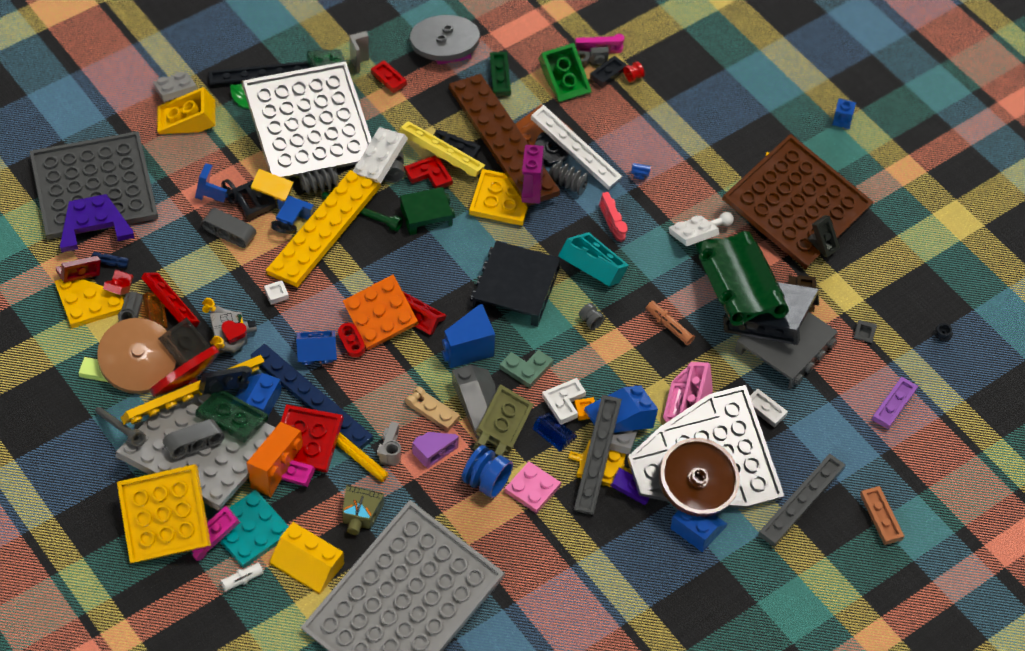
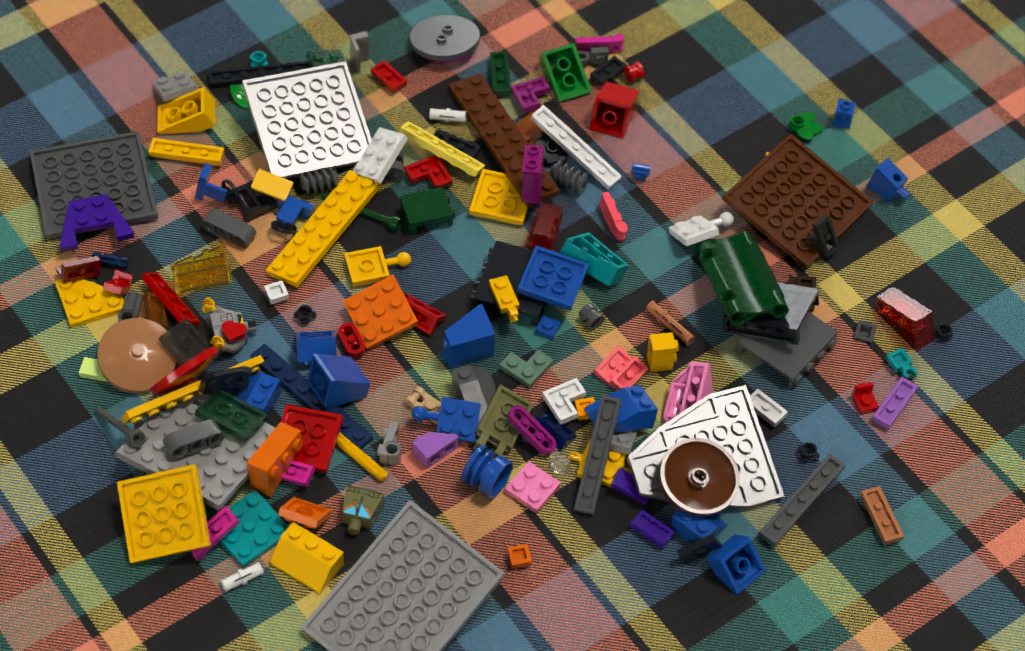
(186, 151): none -> yellow plate
(202, 271): none -> clear yellow wedge
(258, 59): none -> teal plate
(304, 512): none -> orange plate
(305, 310): none -> black plate
(336, 380): none -> blue slope
(370, 266): none -> yellow plate
(448, 115): none -> white pin
(454, 417): none -> blue plate
(505, 297): none -> yellow plate
(519, 556): none -> orange plate
(526, 93): none -> magenta plate
(527, 423): none -> magenta plate
(545, 226): none -> clear red wedge
(548, 327): none -> blue plate
(553, 278): none -> blue plate
(559, 463): none -> clear plate
(614, 109): none -> red slope
(620, 369): none -> coral slope
(652, 529): none -> dark purple plate
(661, 352): none -> yellow brick
(699, 548): none -> black plate
(736, 563): none -> blue slope
(805, 125): none -> green plate
(808, 447): none -> black plate
(864, 398): none -> red bracket
(889, 181): none -> blue torso
(901, 362): none -> teal plate
(907, 315): none -> clear red wedge

